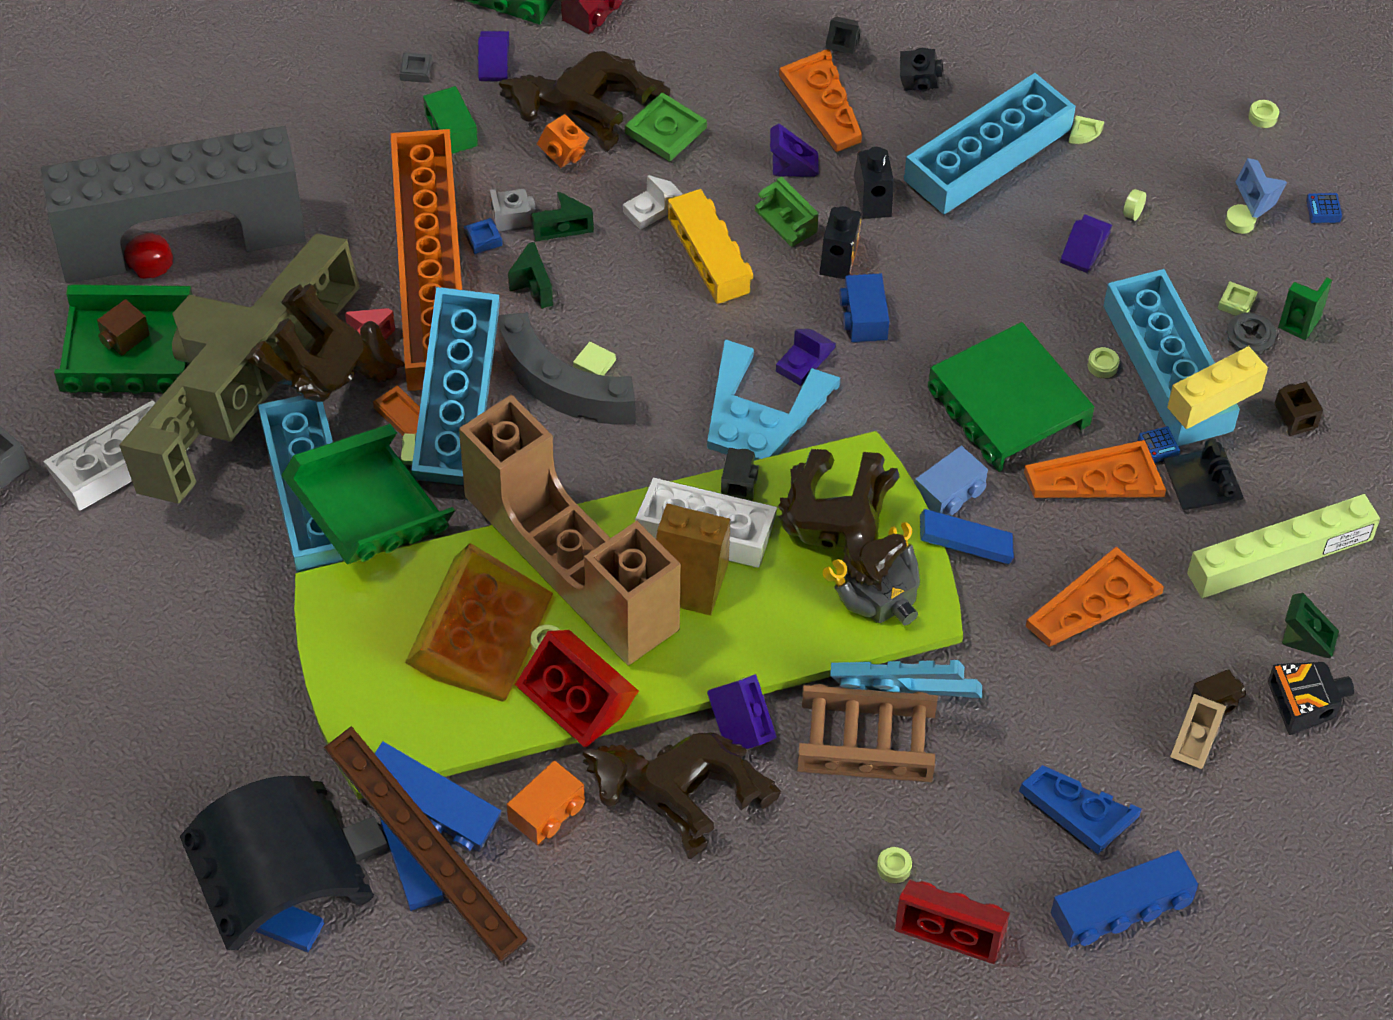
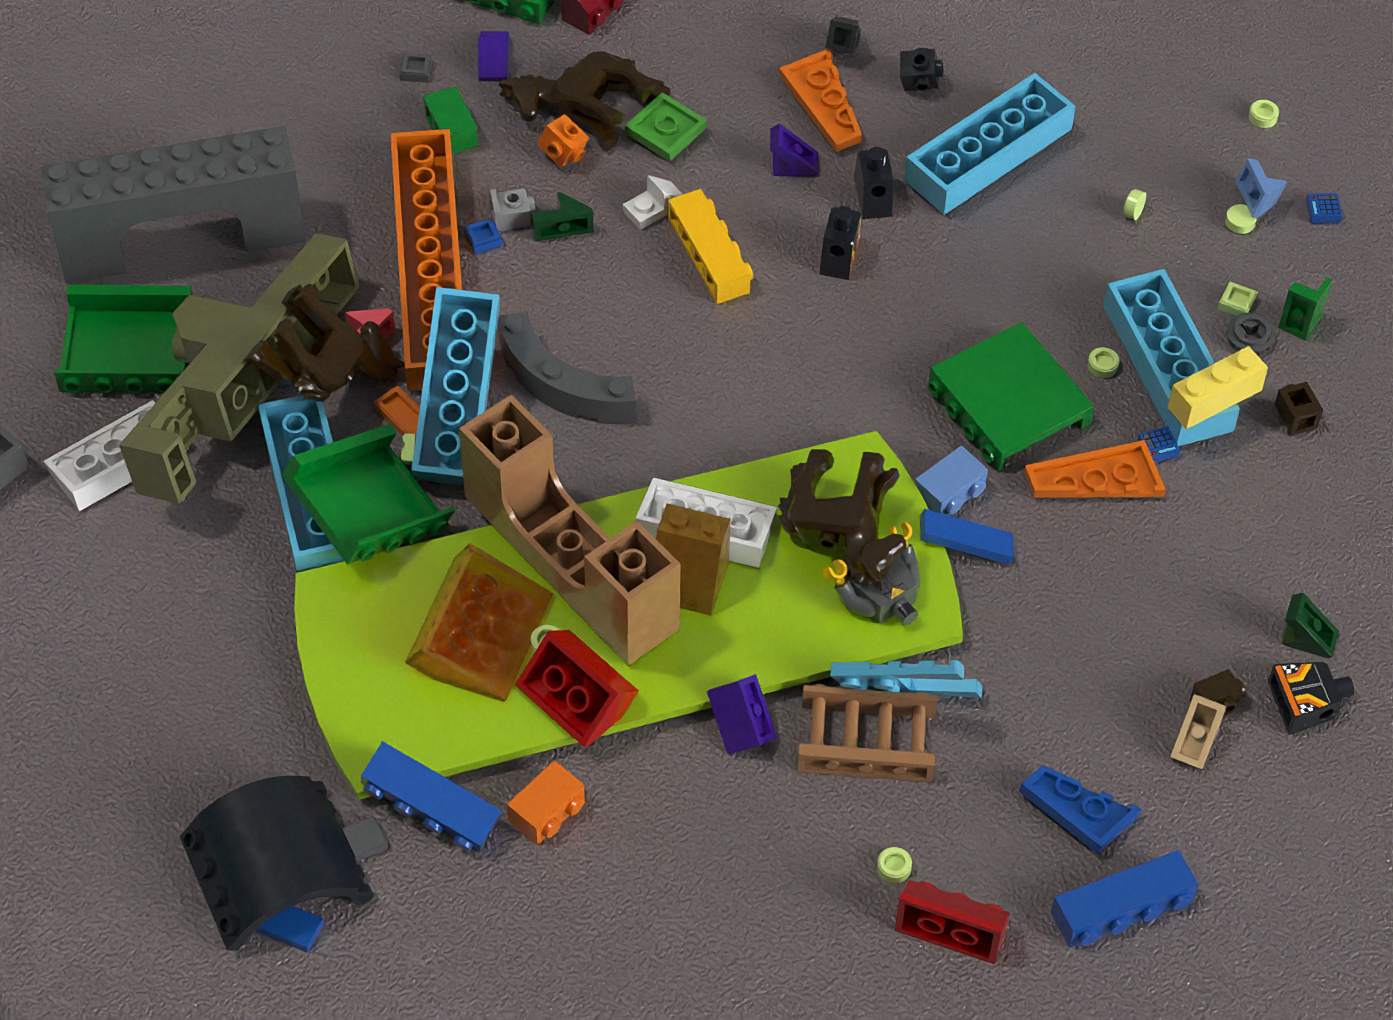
(122, 327): reddish brown brick -> none
(148, 255): red hair -> none
(416, 884): blue tile -> none
(425, 844): reddish brown tile -> none
(531, 273): dark green slope -> none
(594, 359): yellowish green tile -> none
(676, 775): dark brown animal -> none
(739, 474): pearl dark grey brick -> none
(753, 426): medium azure wing -> none
(787, 212): bright green hinge -> none
(807, 352): dark purple slope -> none
(865, 307): blue brick -> none
(1085, 130): yellowish green tile -> none
(1085, 243): dark purple slope -> none
(1094, 597): orange wing -> none
(1203, 477): black hinge -> none
(1283, 546): yellowish green brick -> none

